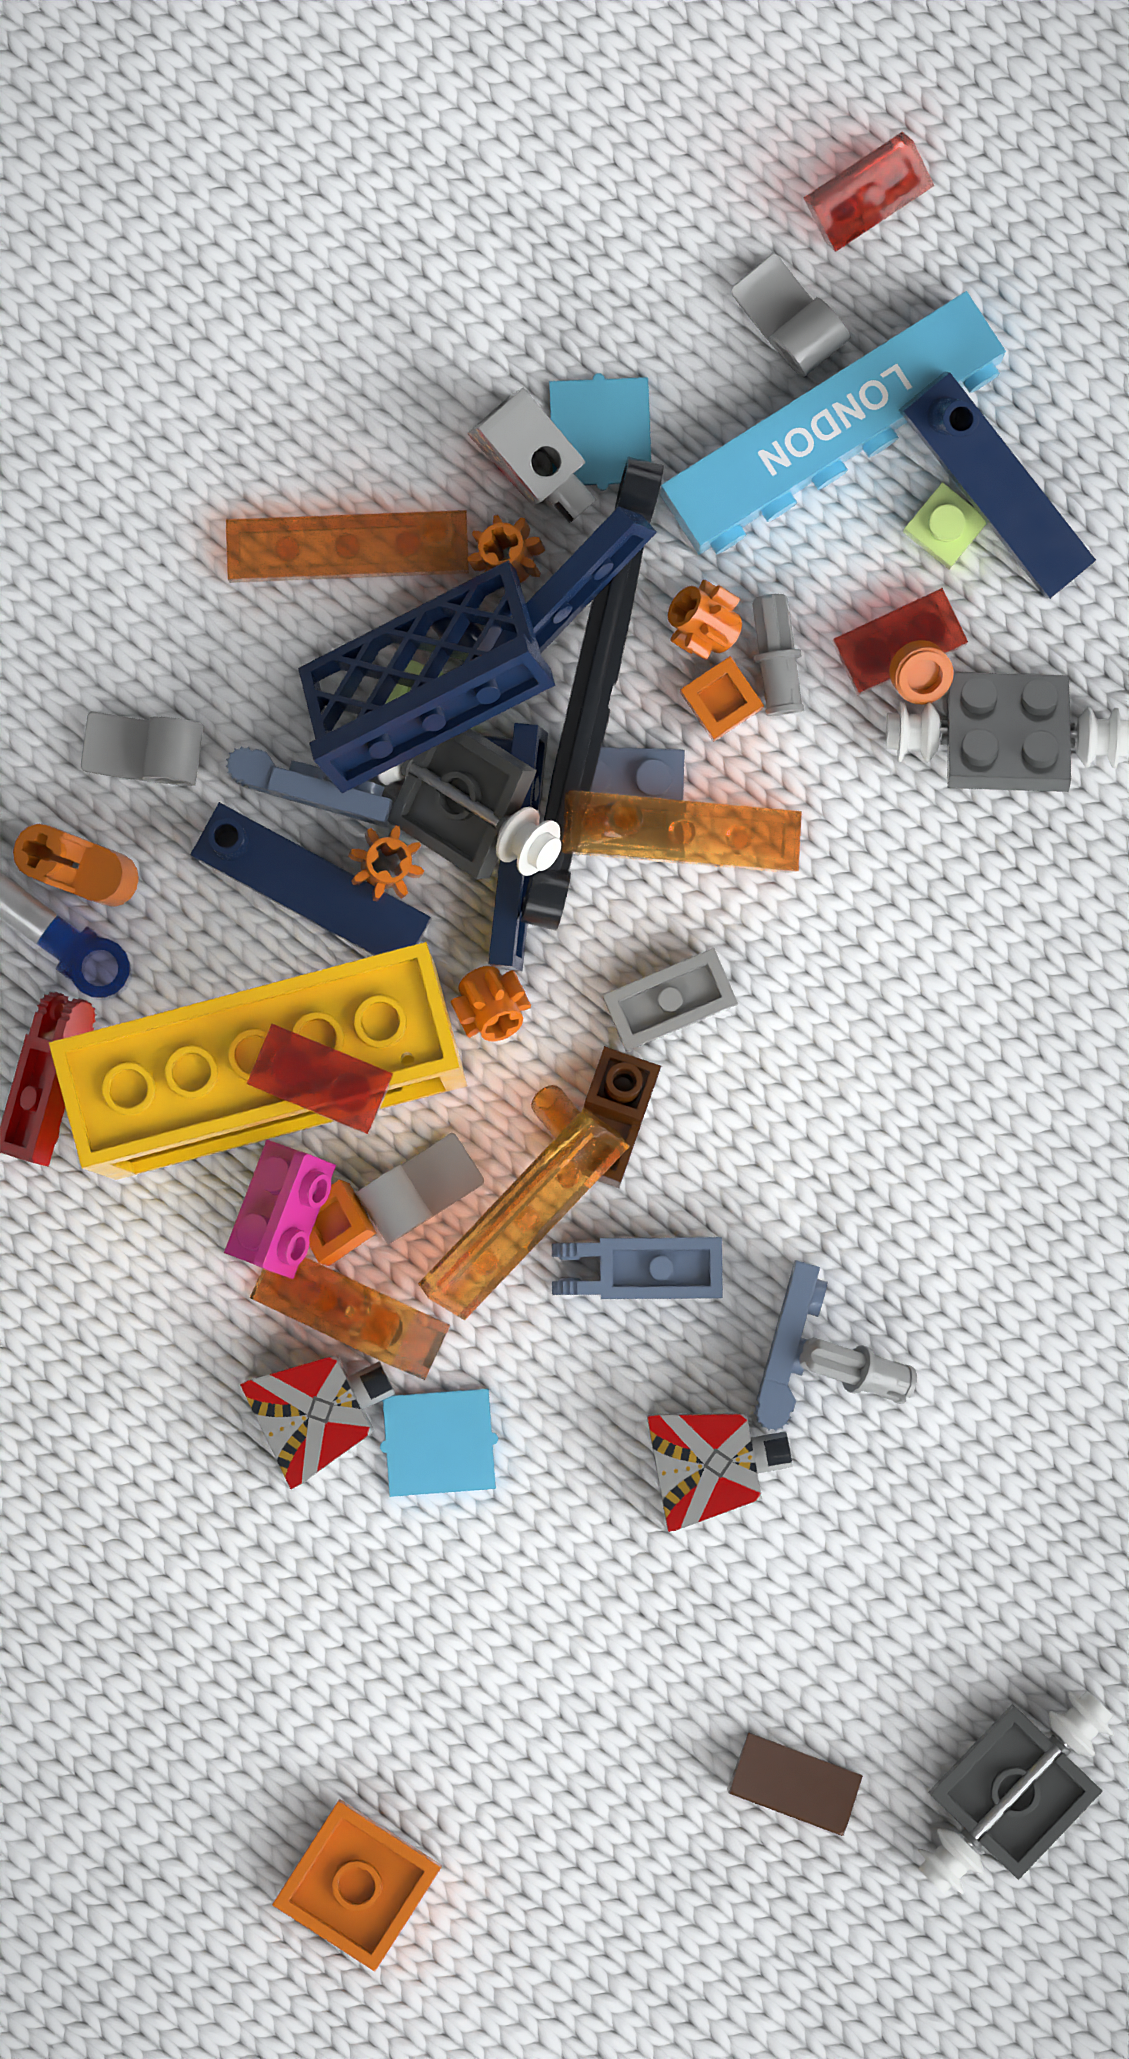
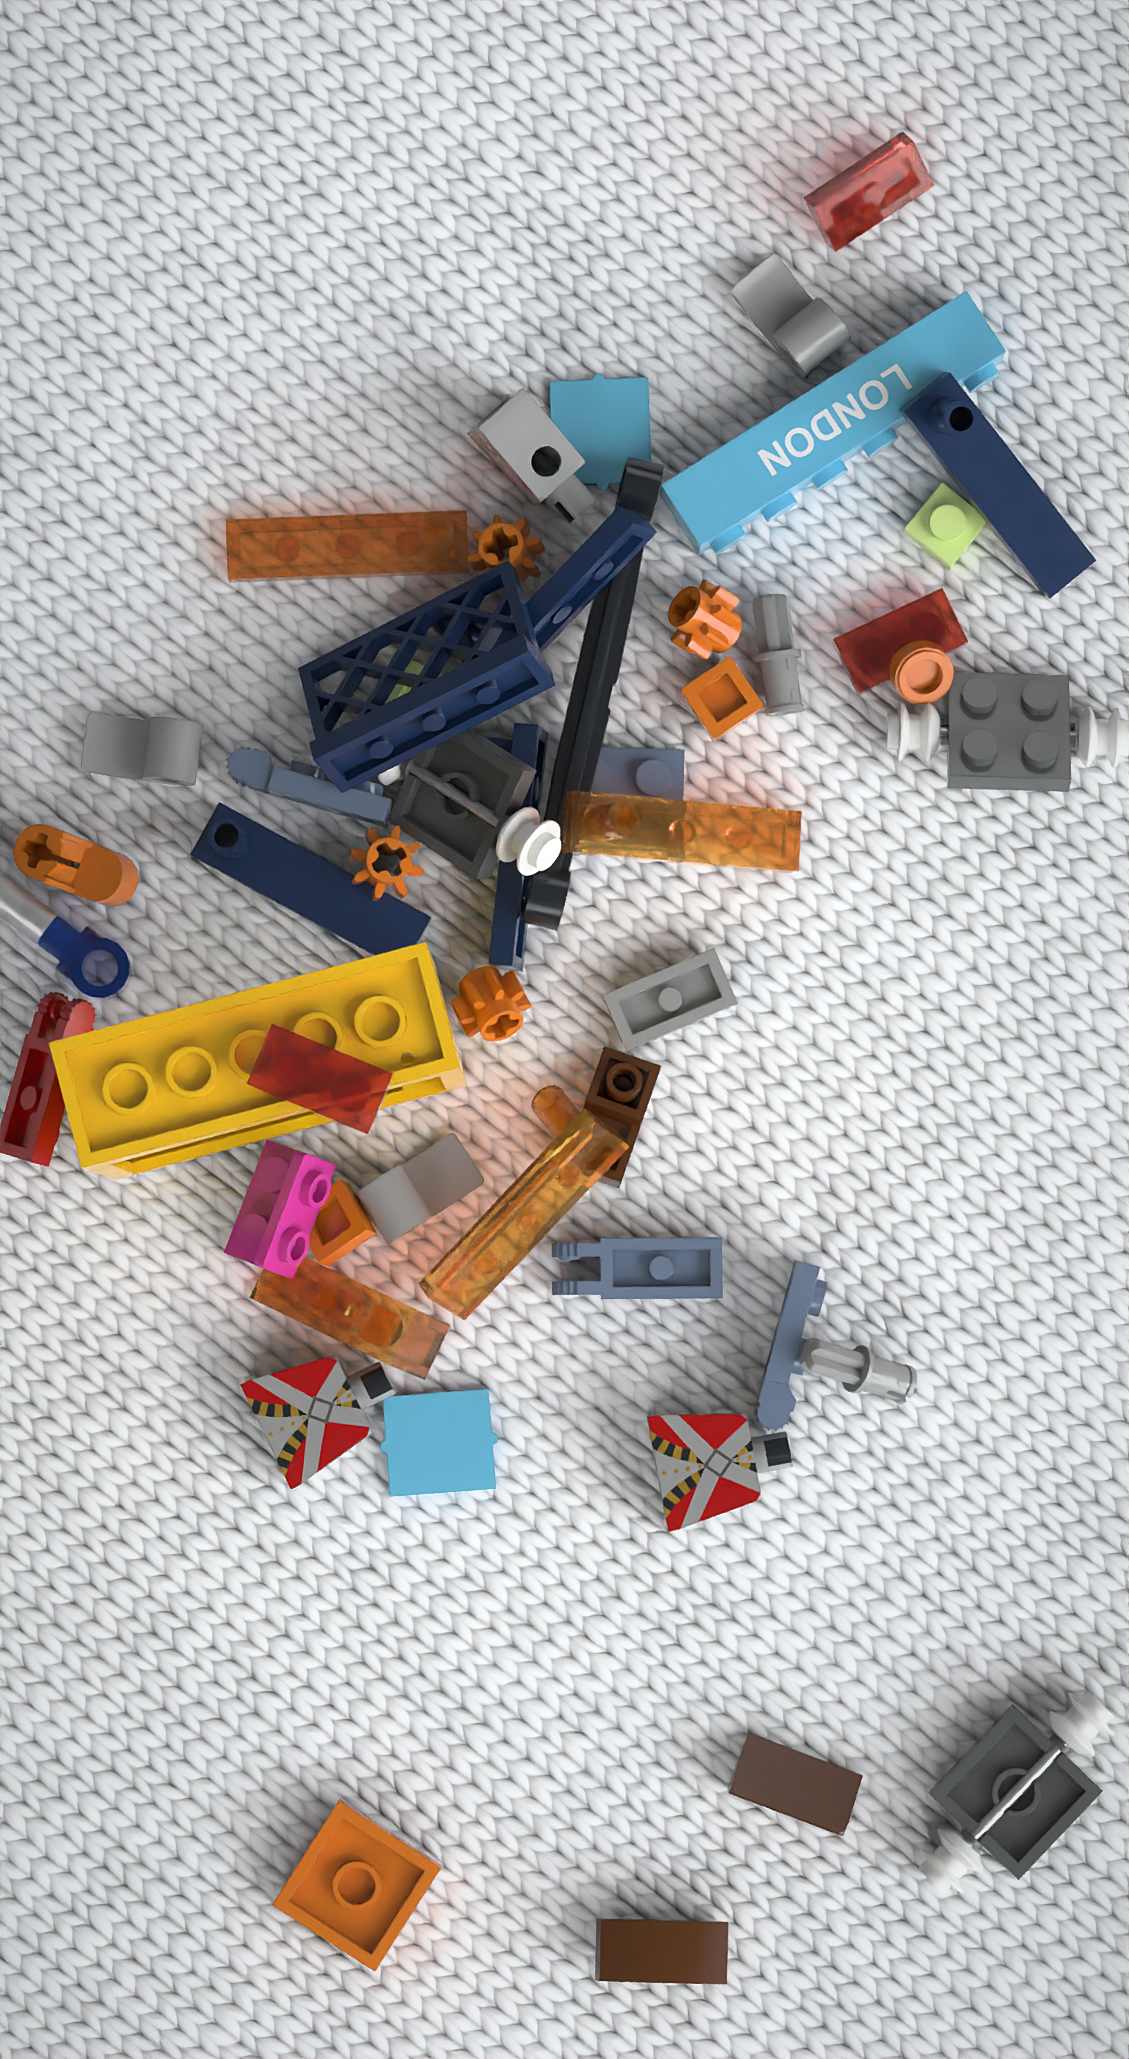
(661, 1951): none -> reddish brown slope

